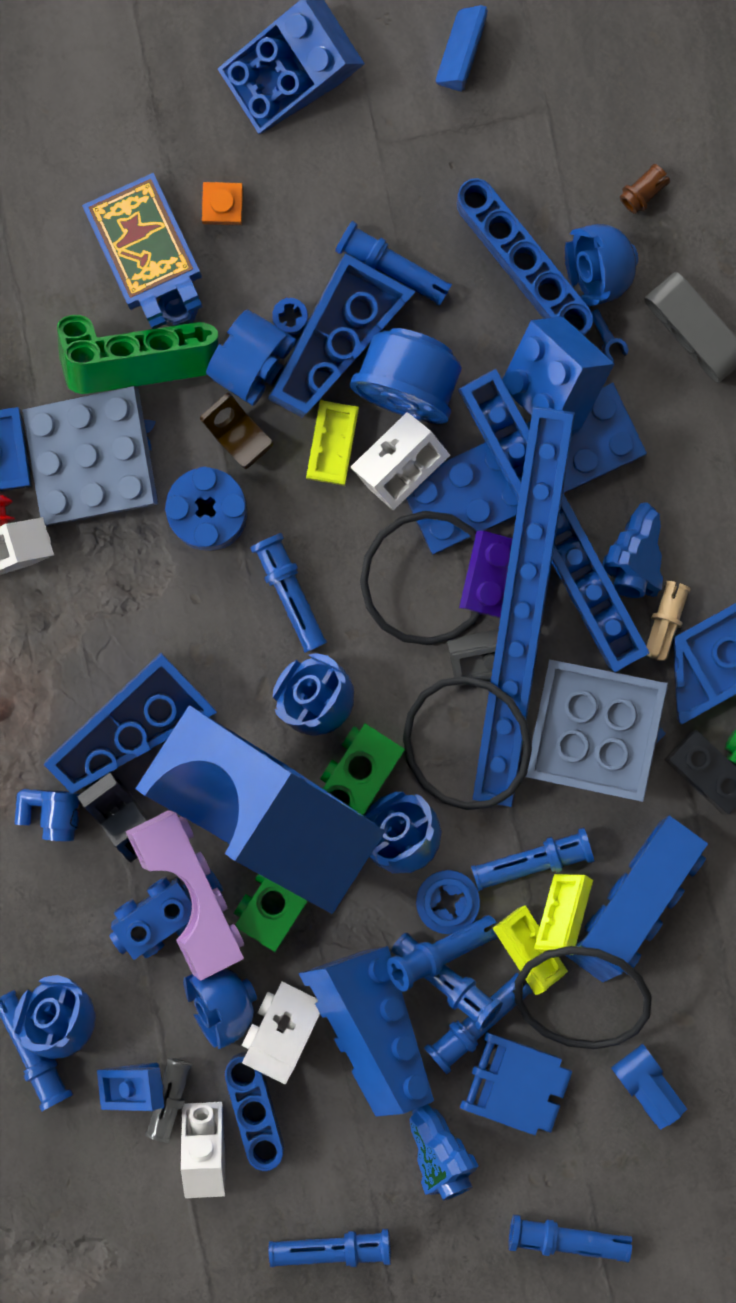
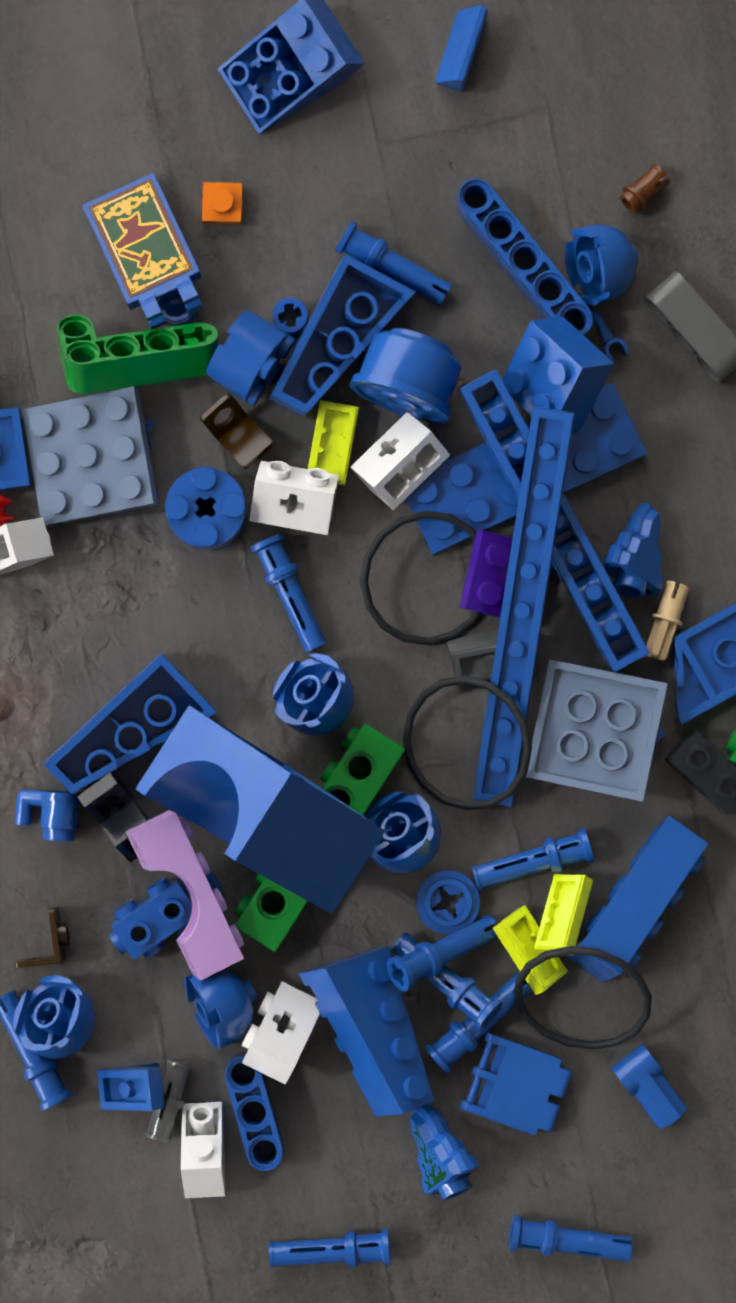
(60, 939): none -> dark brown bracket
(294, 497): none -> white brick

